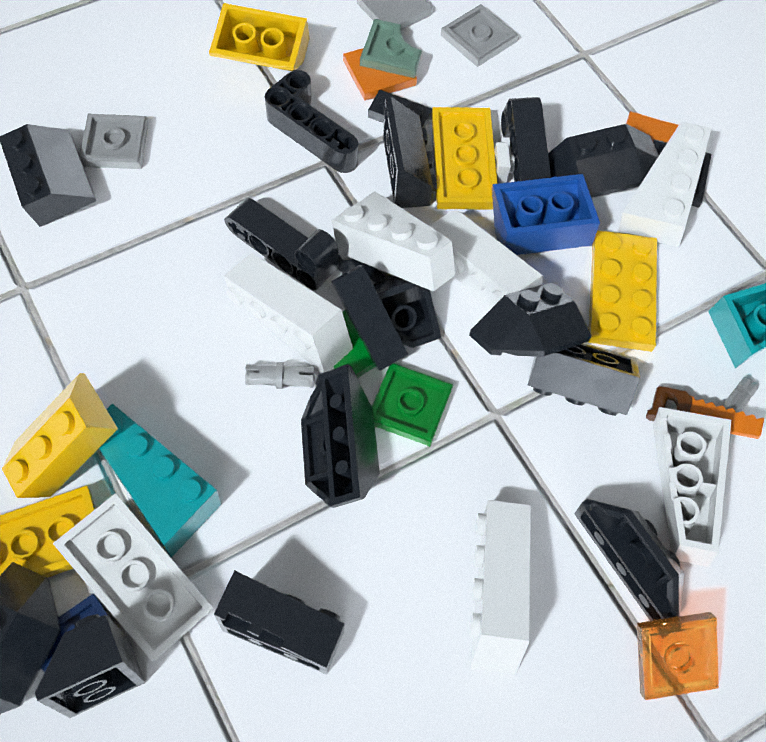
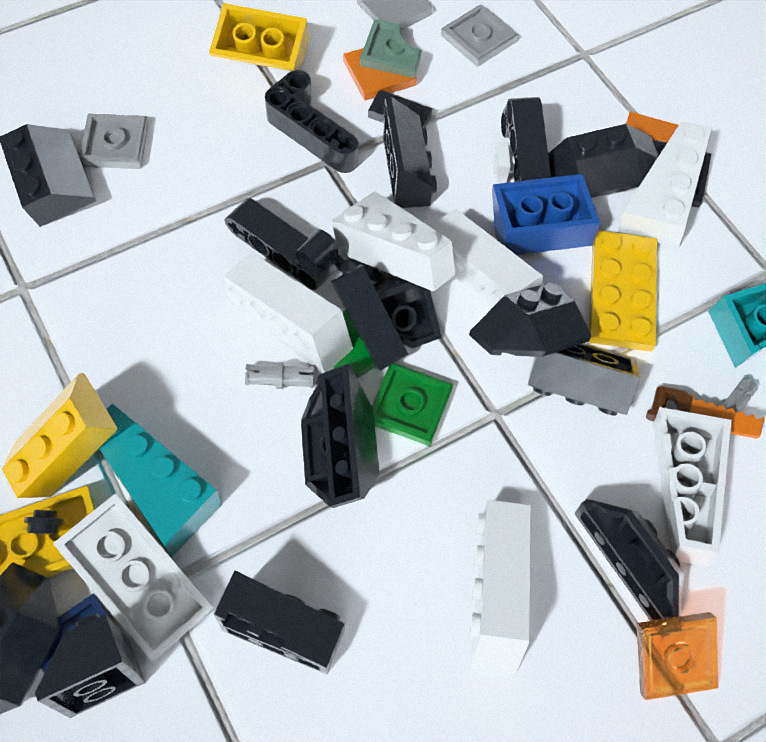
(43, 522): none -> black plate
(463, 157): yellow plate -> none

